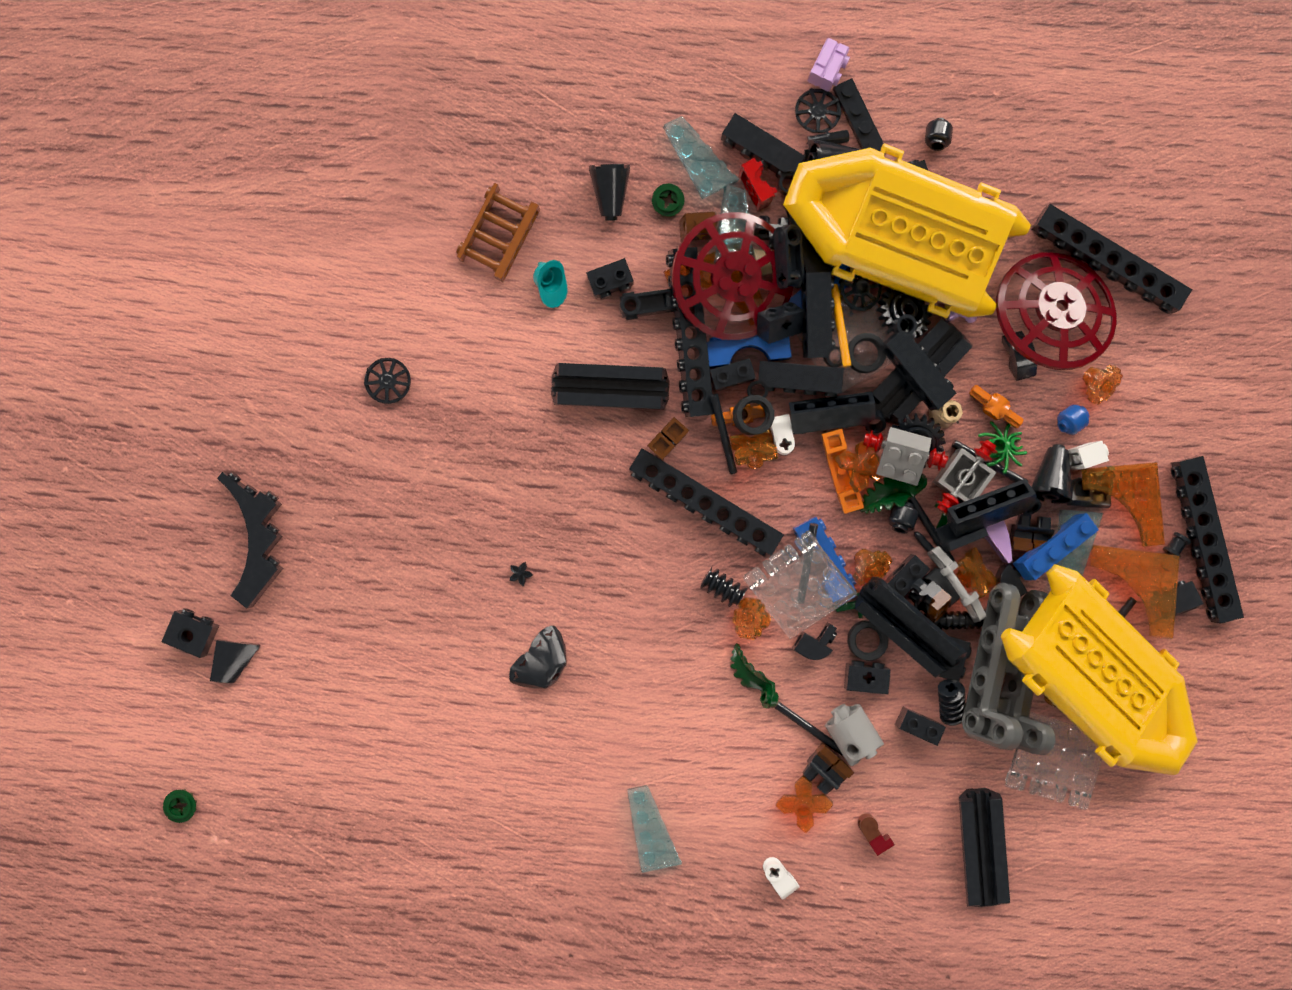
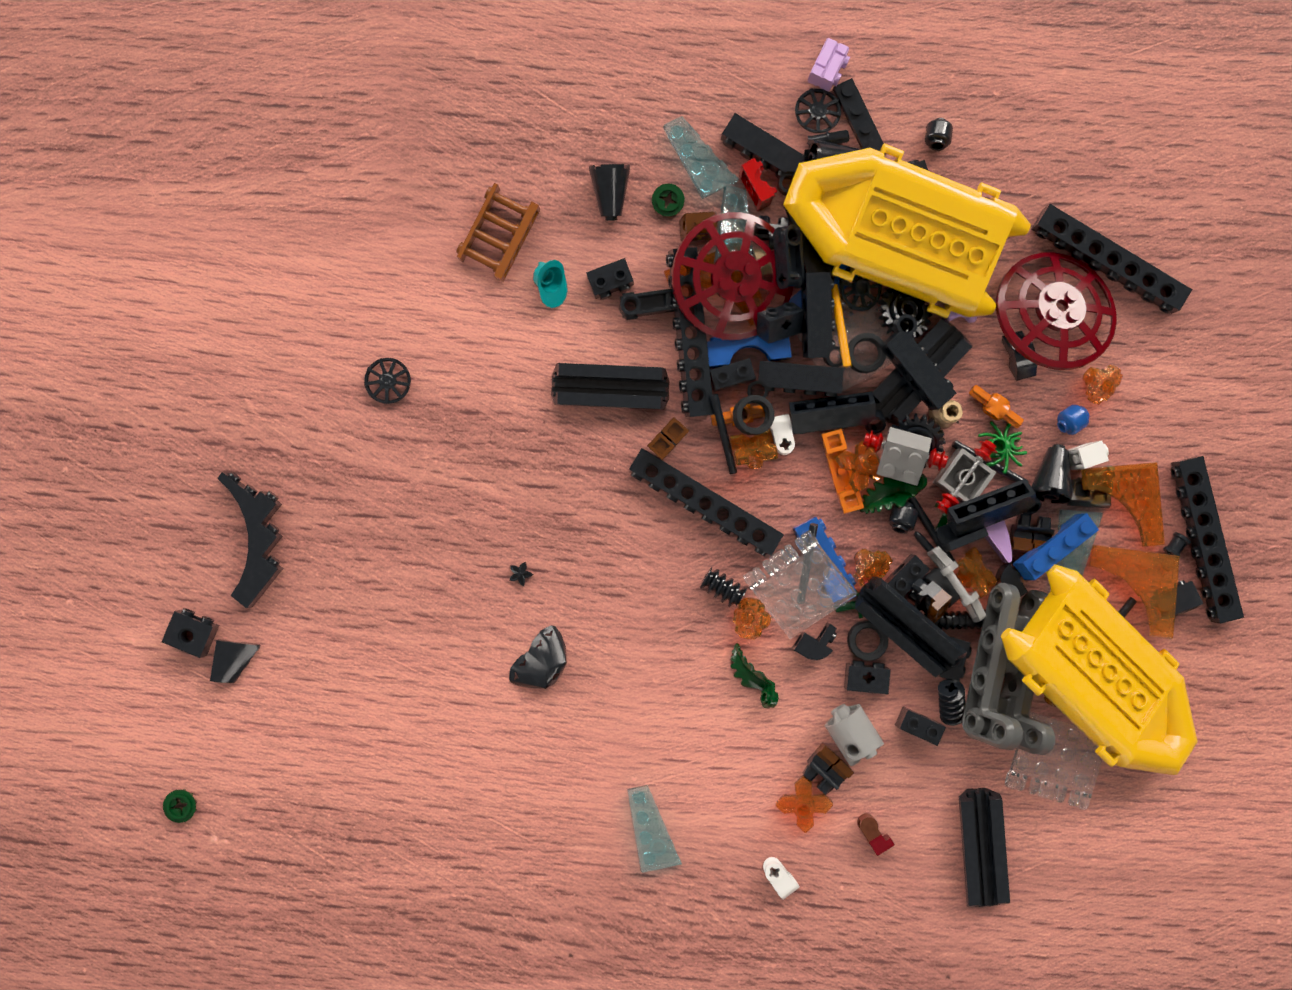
(807, 726): black bar -> none

